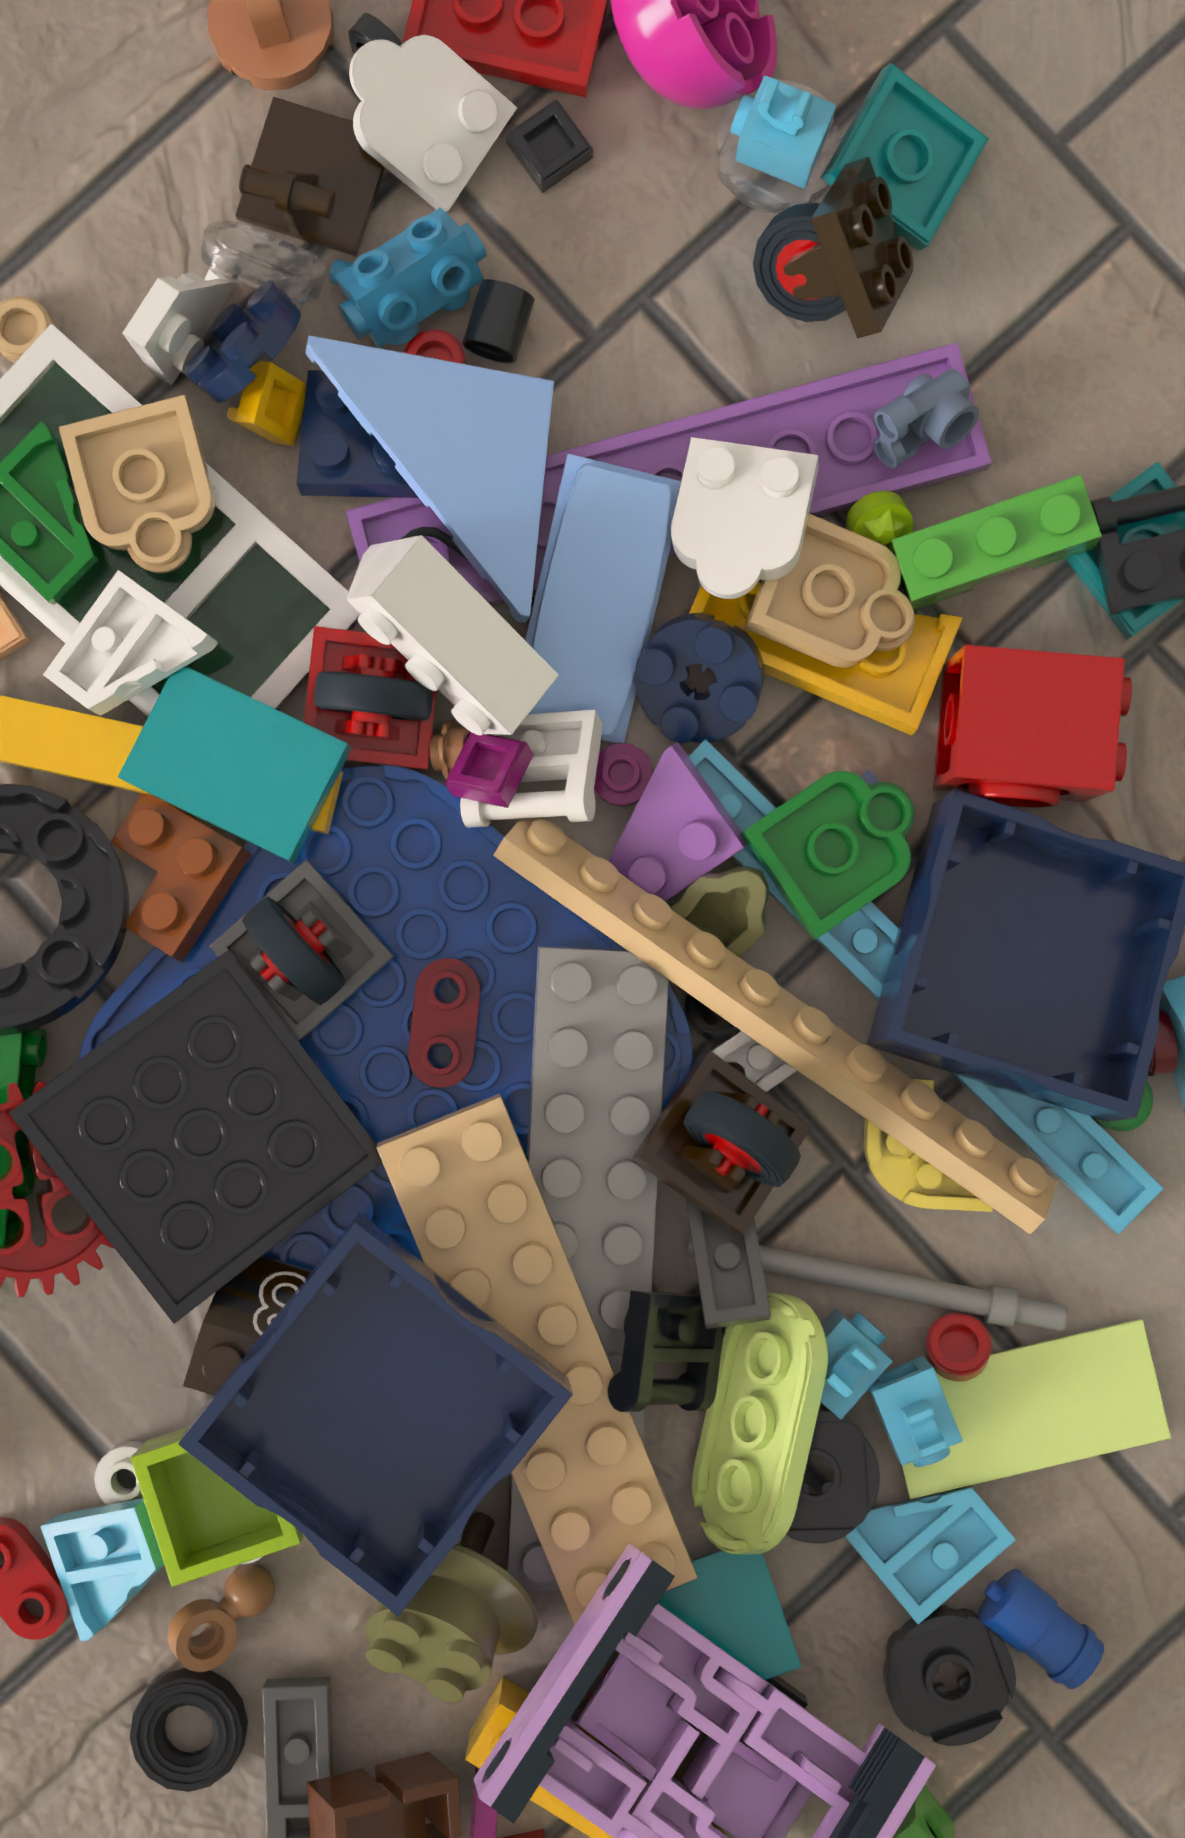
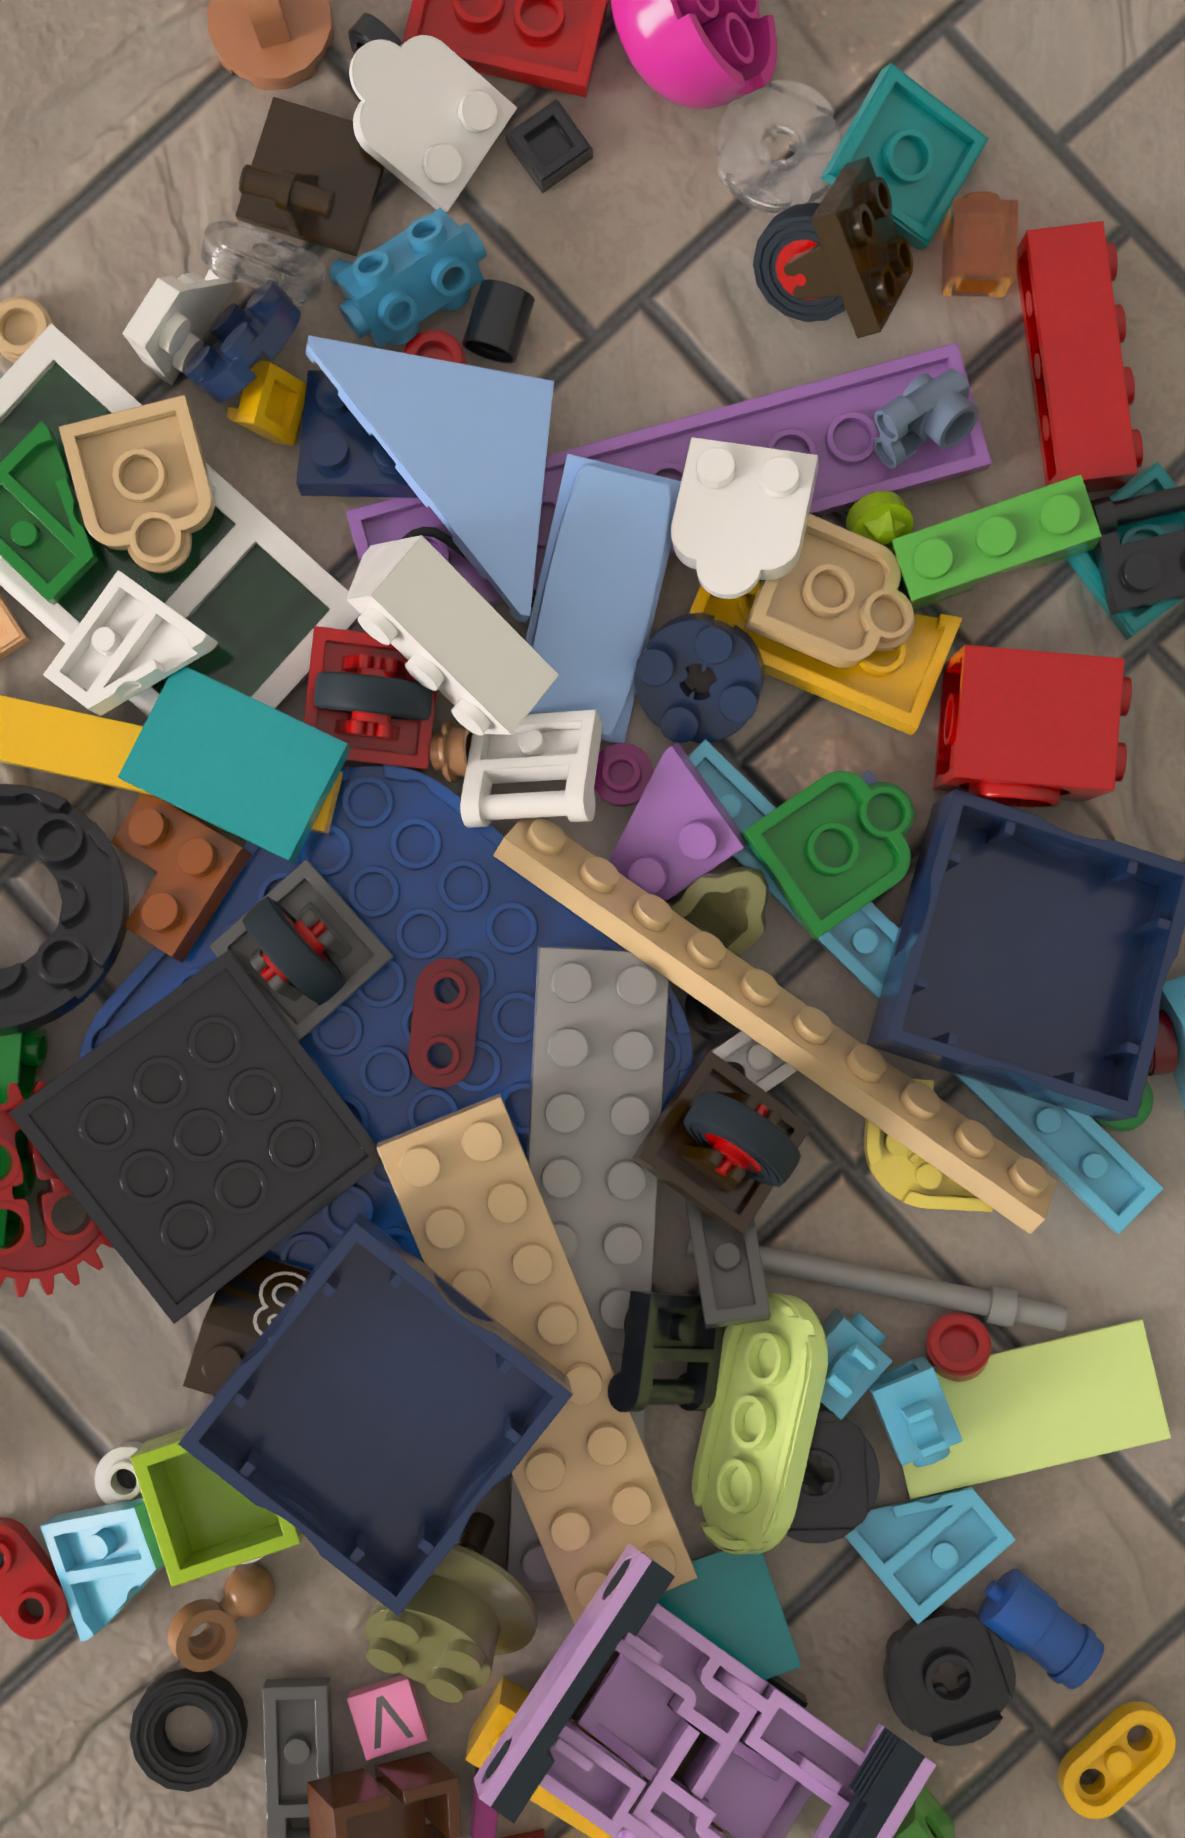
(387, 1716): none -> bright pink tile
(489, 769): magenta tile -> none
(782, 131): medium azure brick -> none
(979, 246): none -> clear orange brick
(1077, 356): none -> red brick
(1121, 1763): none -> yellow plate

